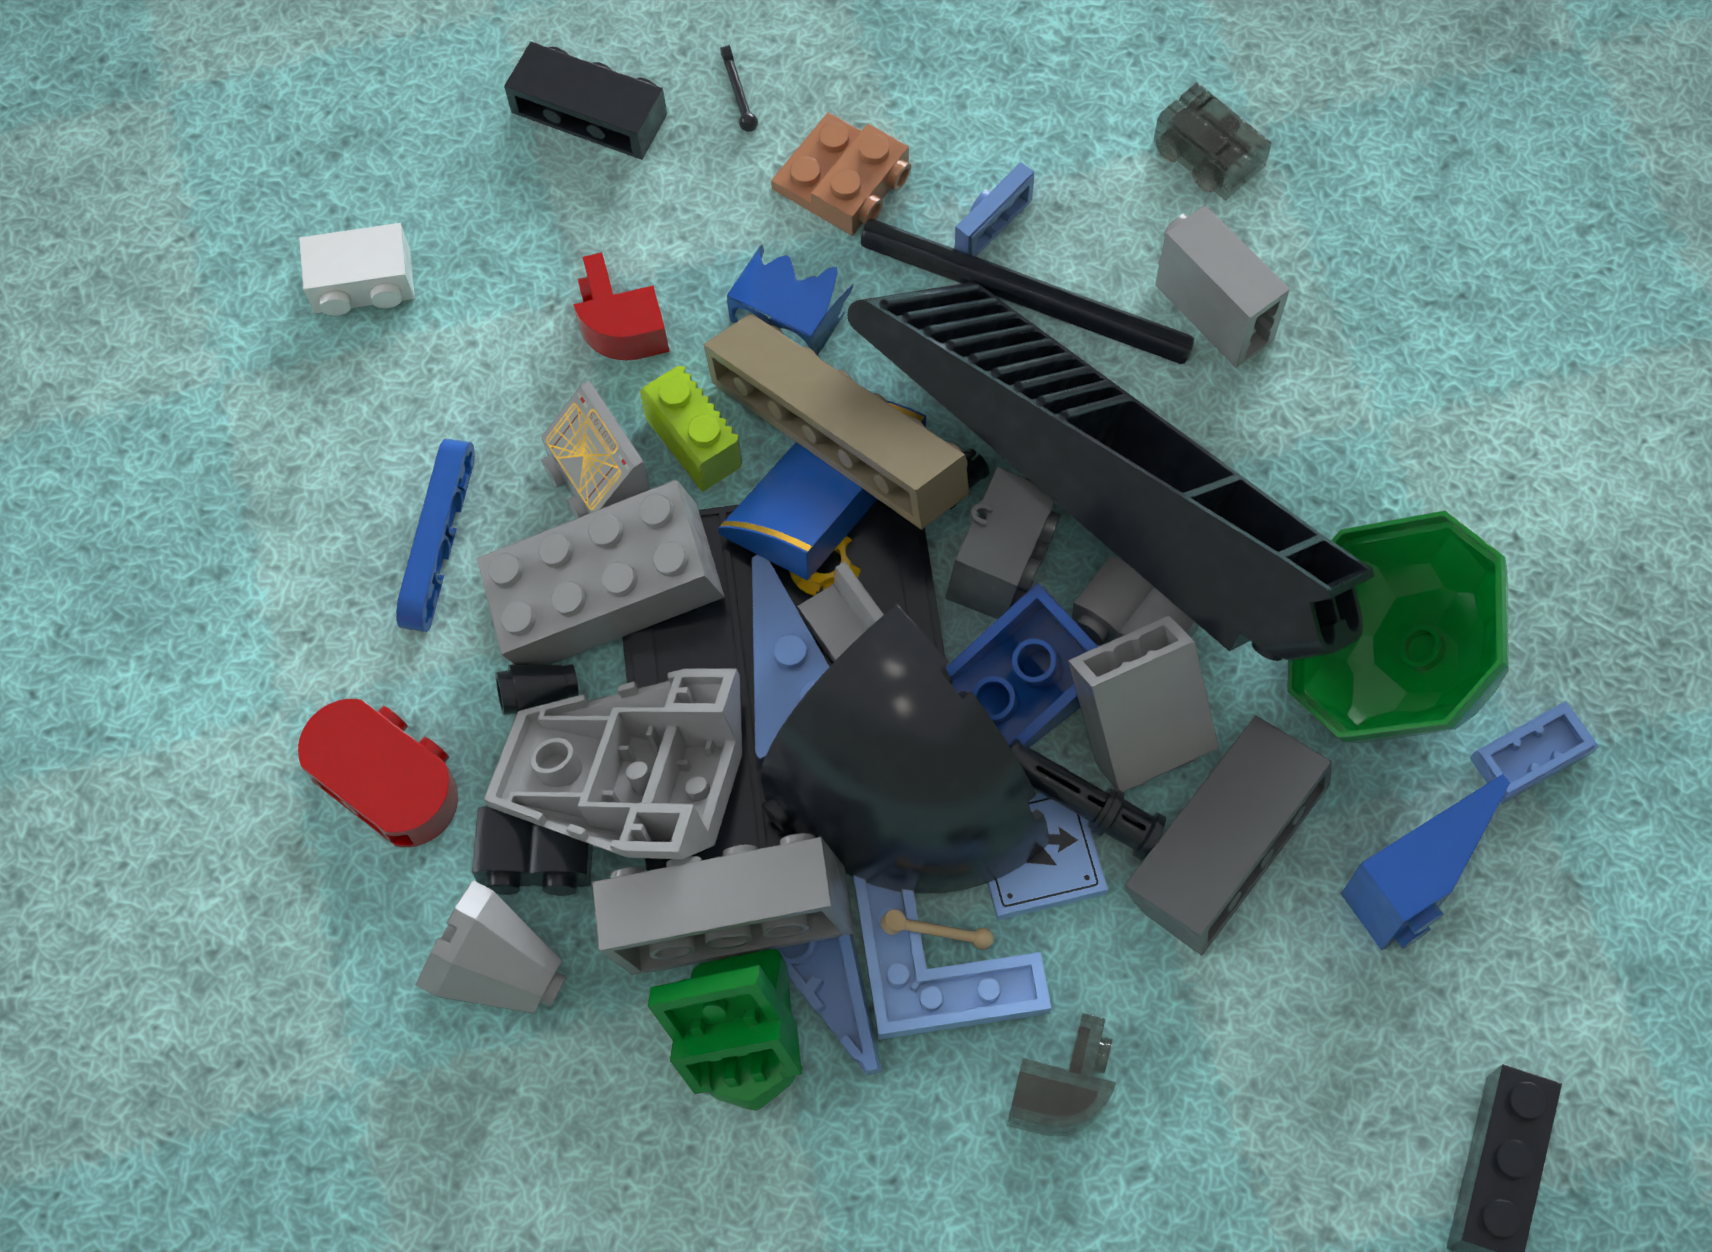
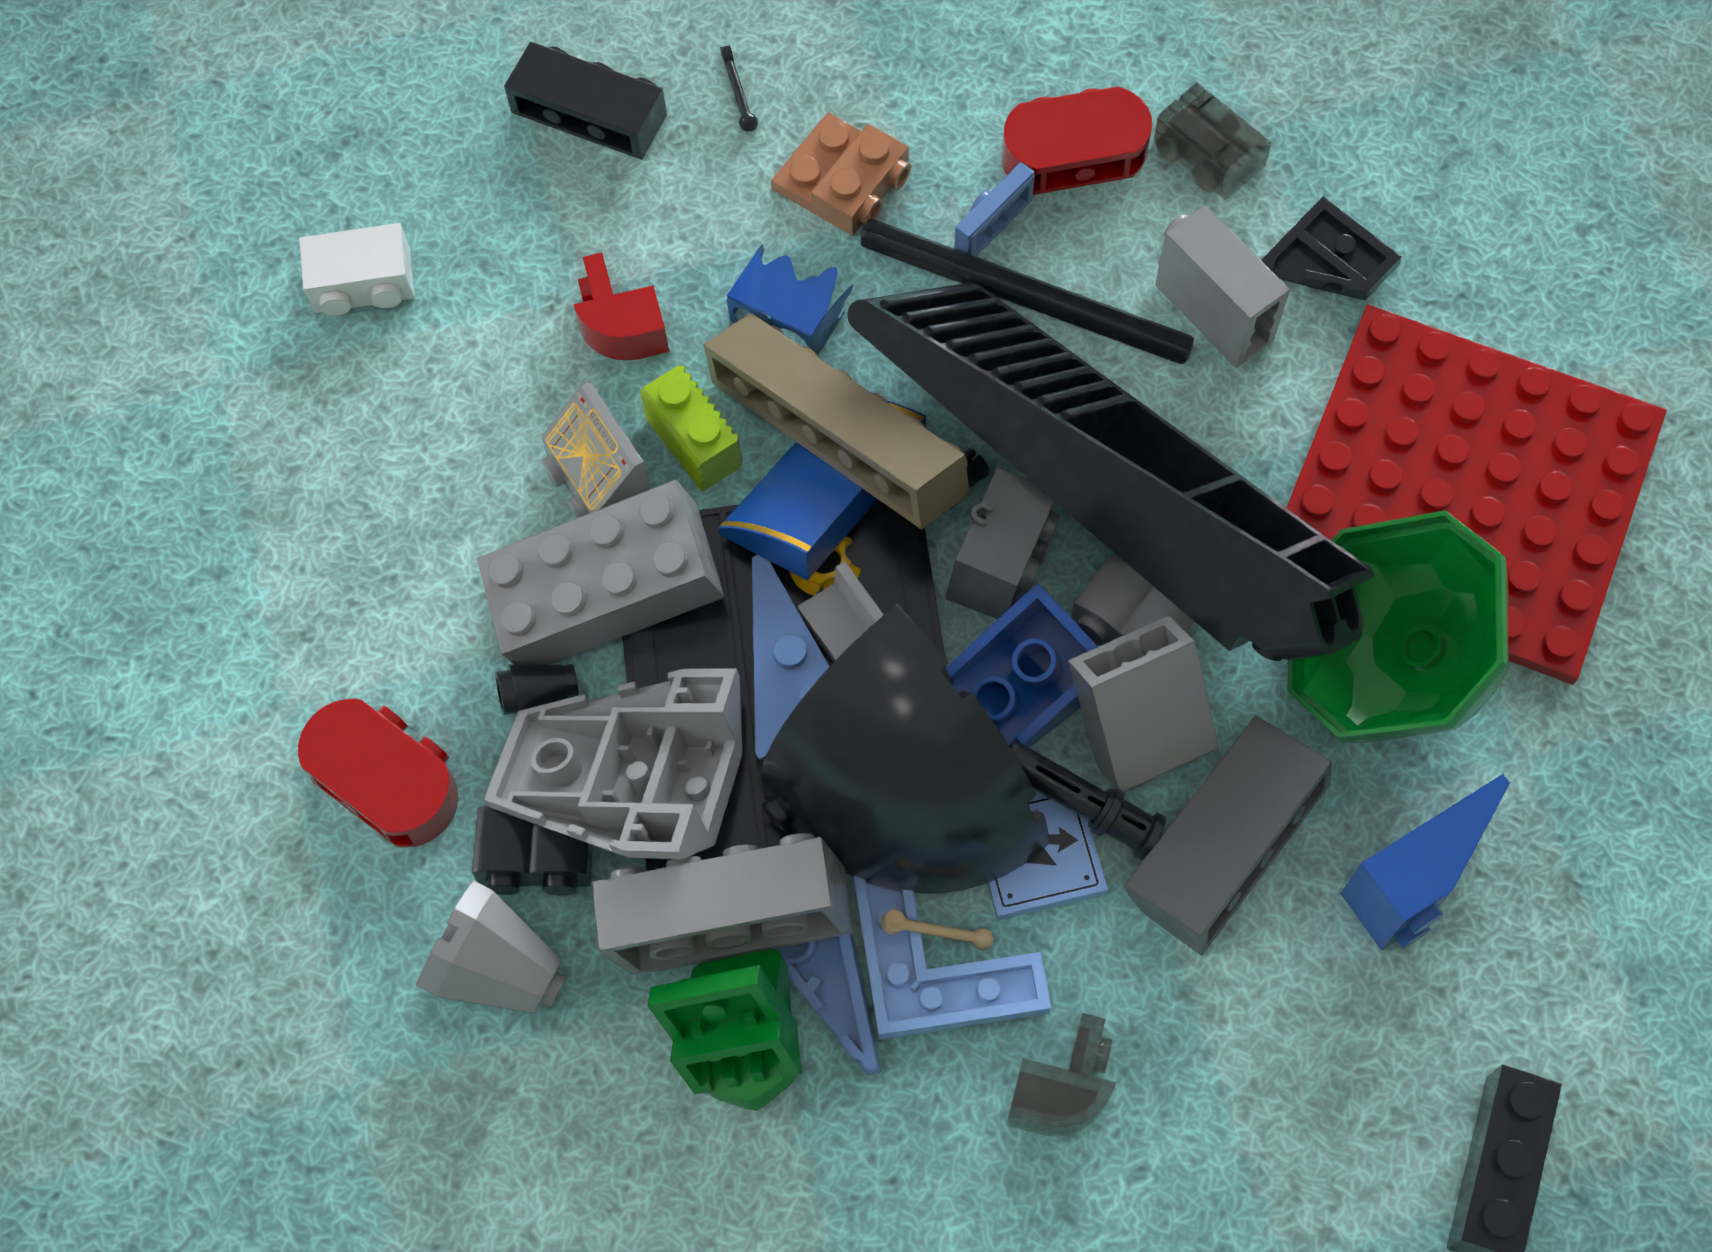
(434, 535): blue beam -> none
(1078, 138): none -> red brick
(1332, 254): none -> black wing
(1505, 448): none -> red plate
(1535, 750): medium blue plate -> none

